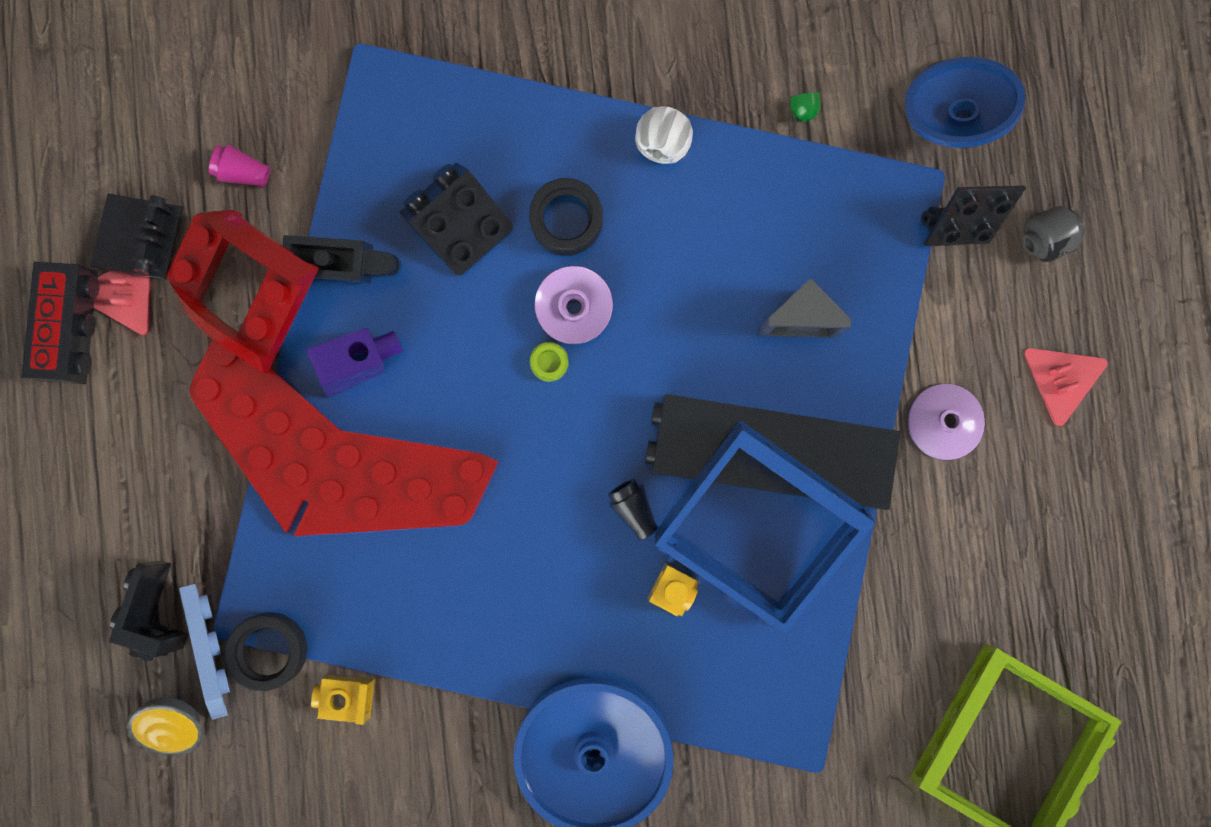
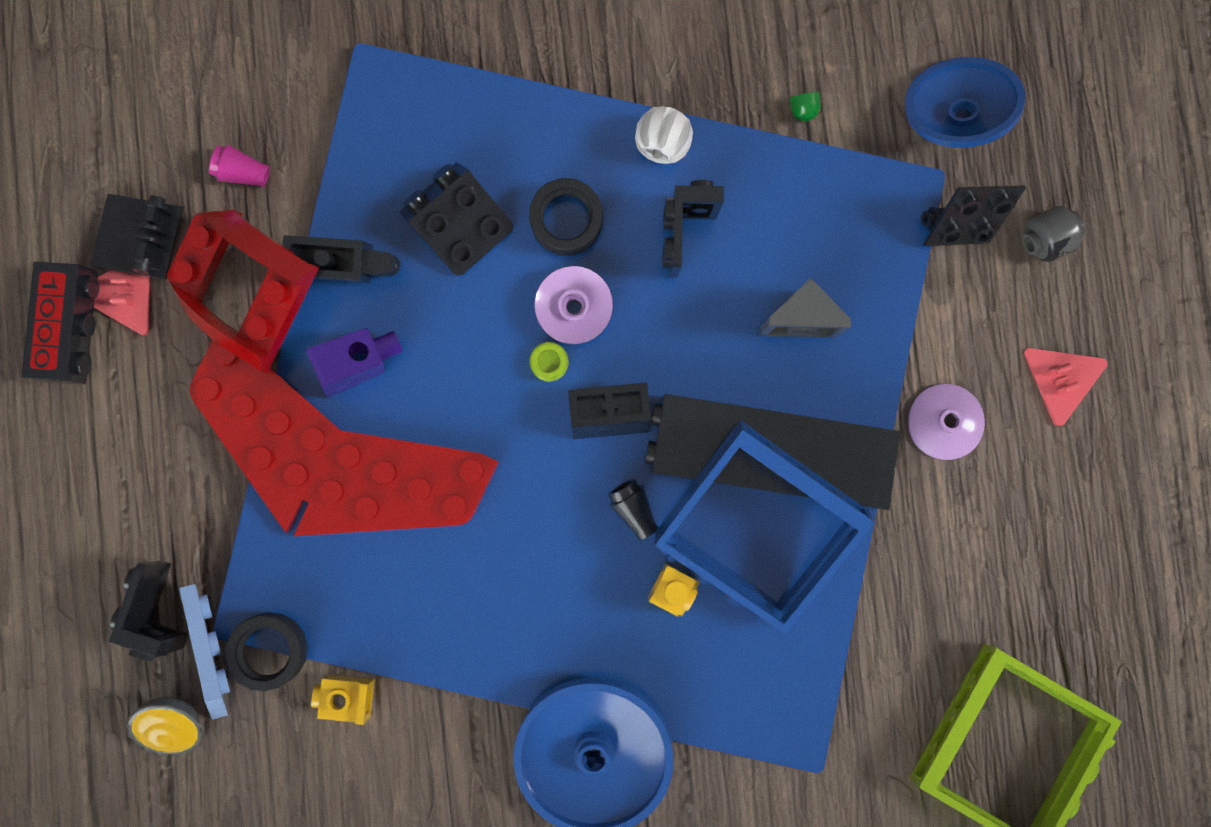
(610, 410): none -> black hinge
(695, 201): none -> black bracket

